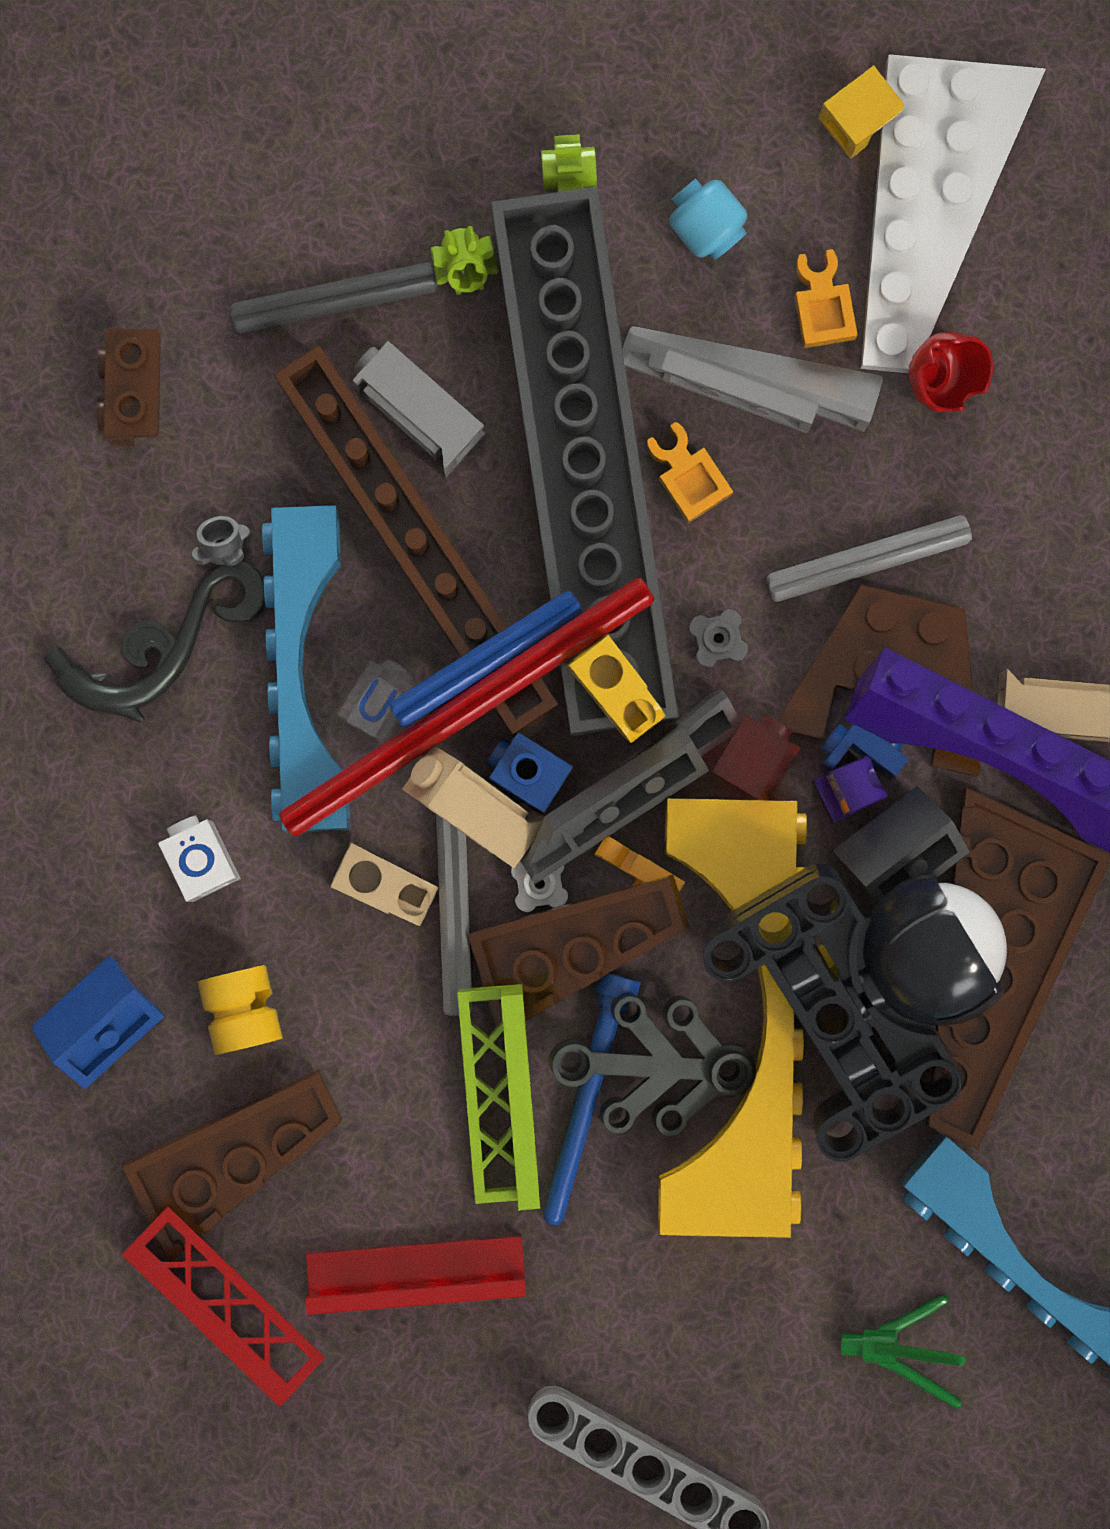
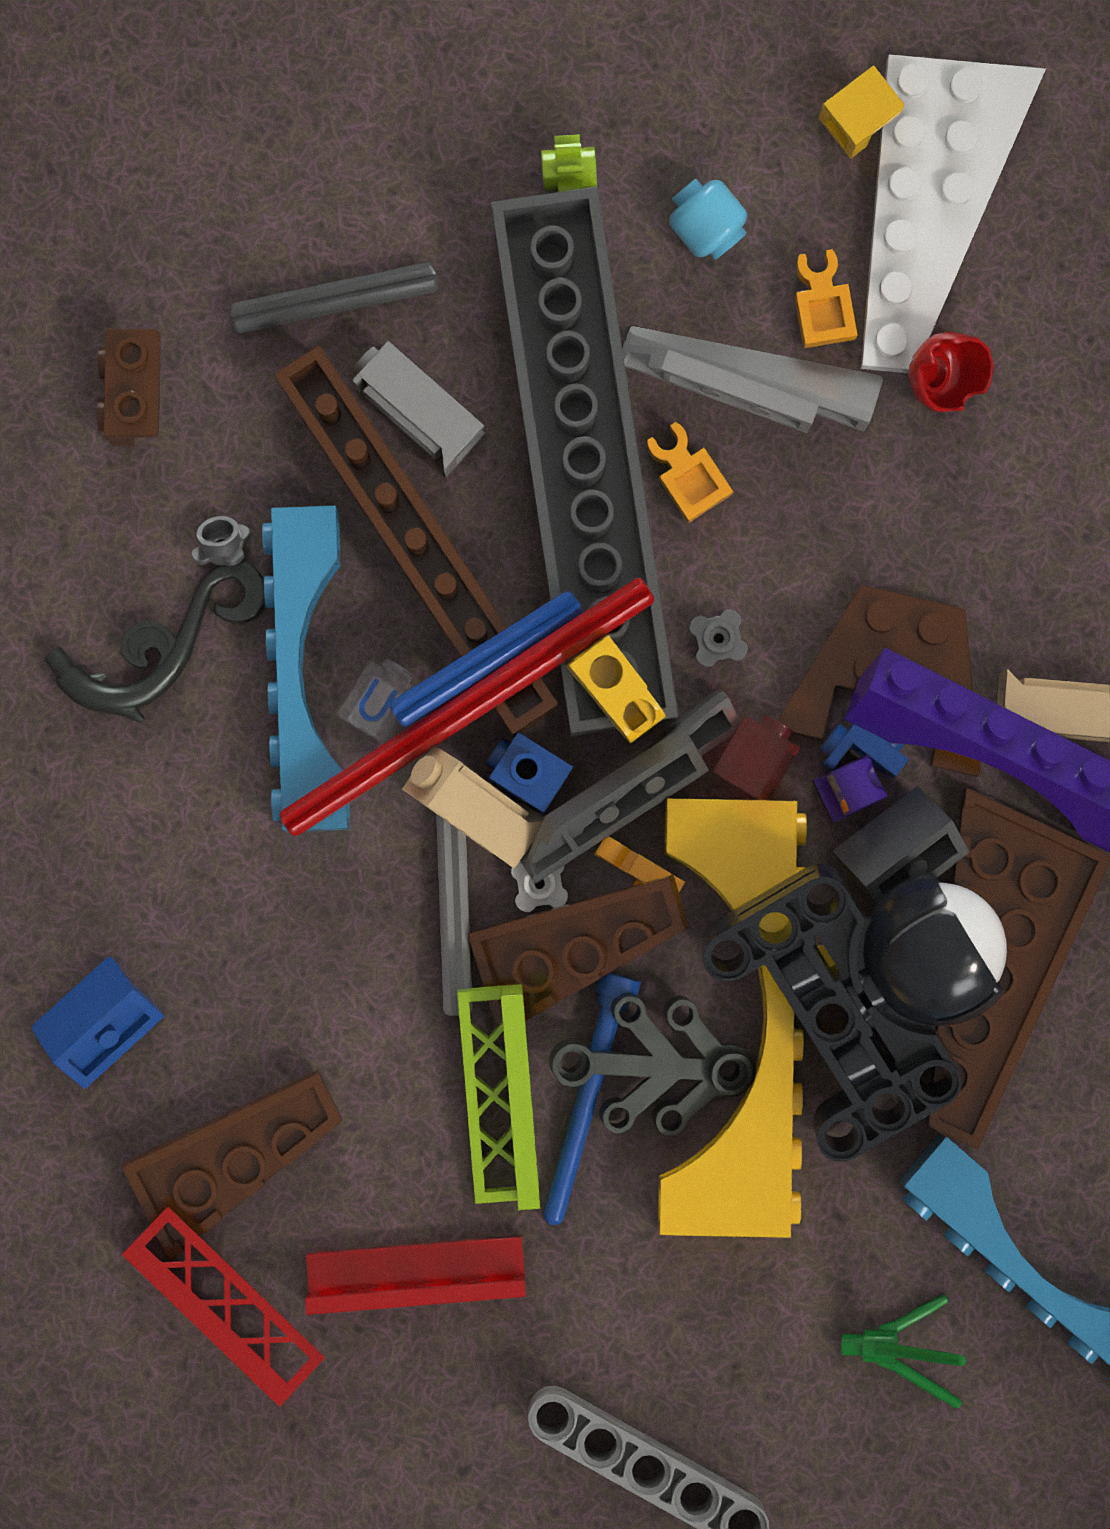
(198, 858): white brick -> none
(240, 1010): yellow wheel -> none
(383, 885): tan leg -> none
(464, 260): lime gear -> none
(869, 558): light grey axle -> none

